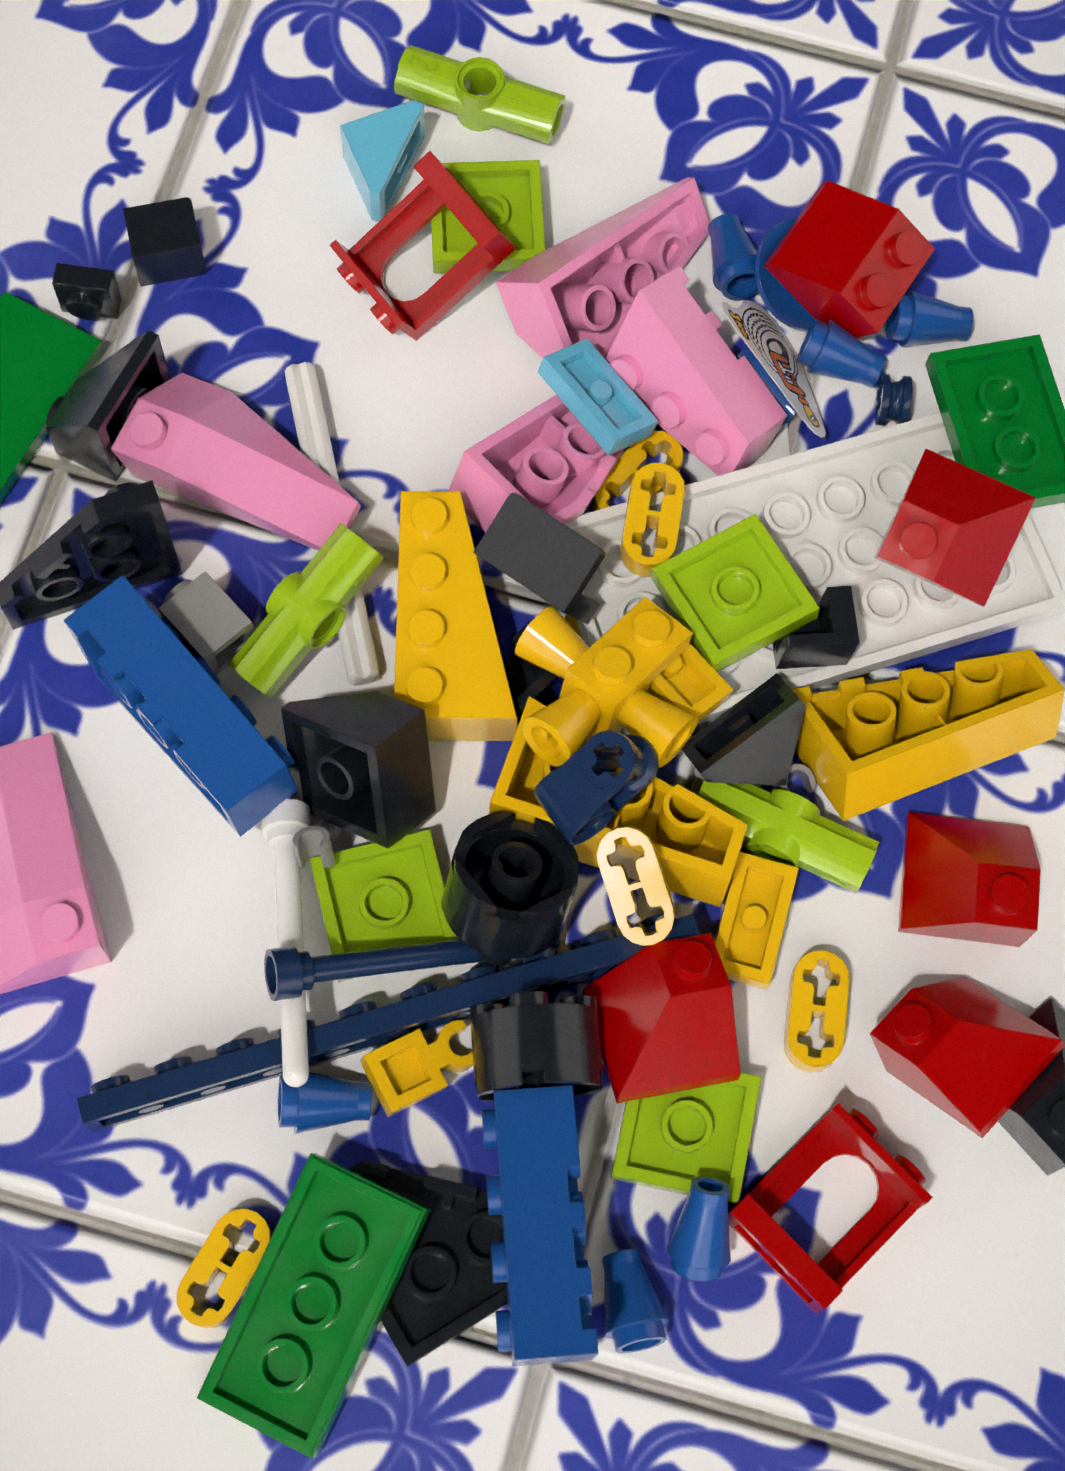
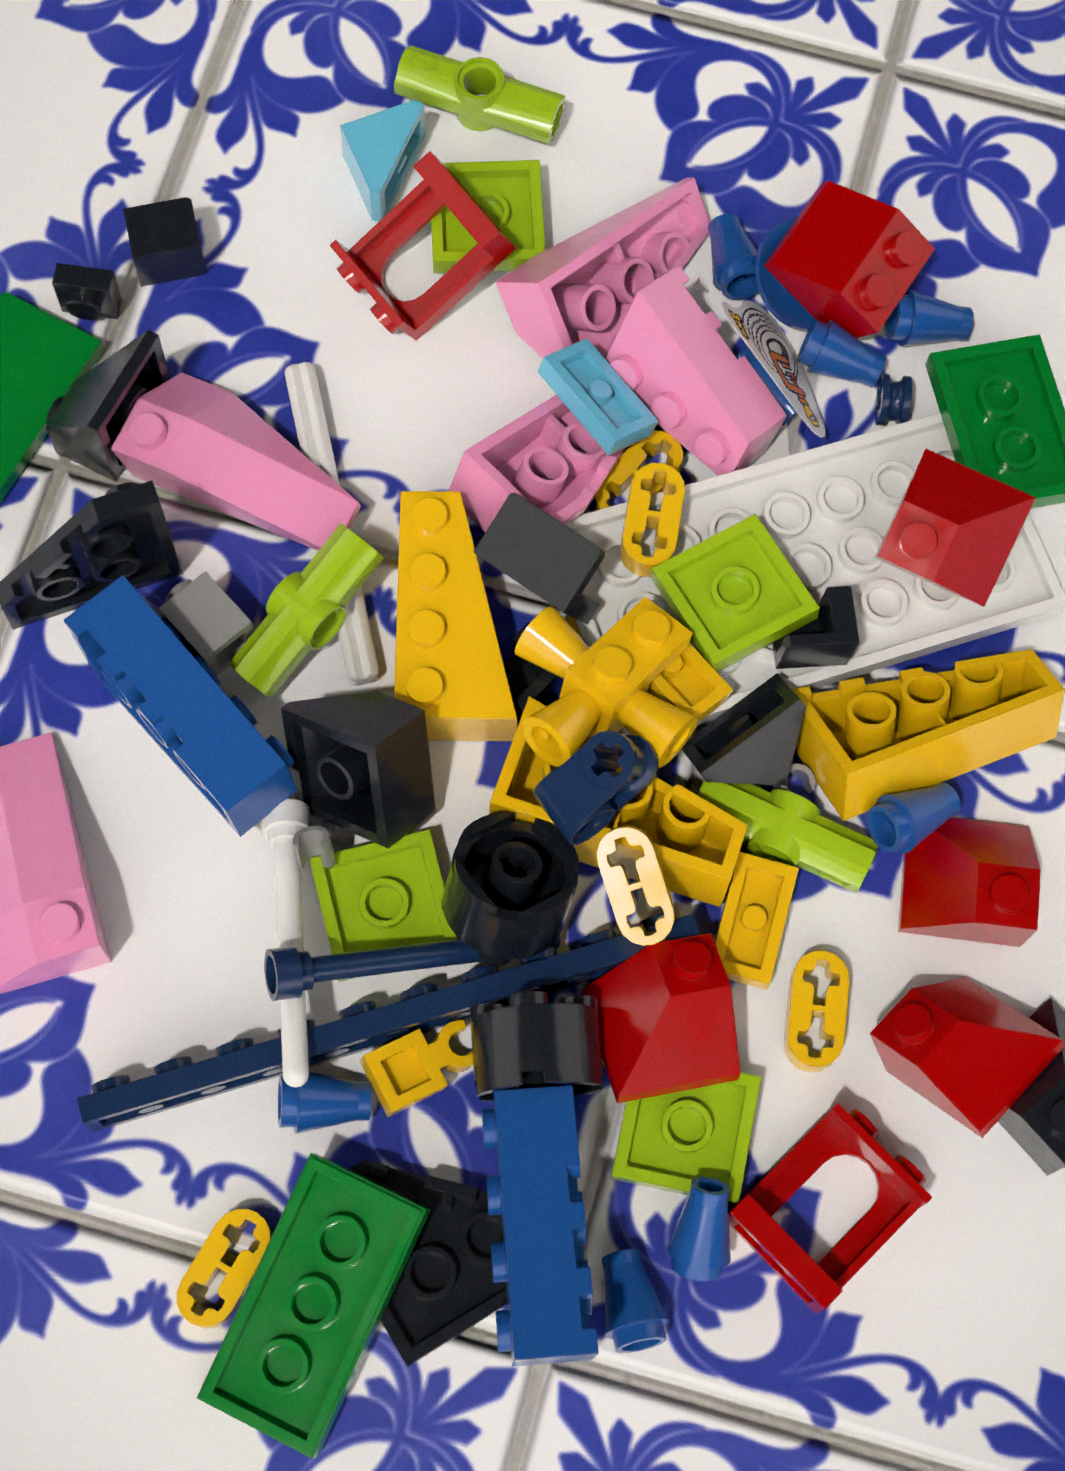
(909, 817): none -> blue cone

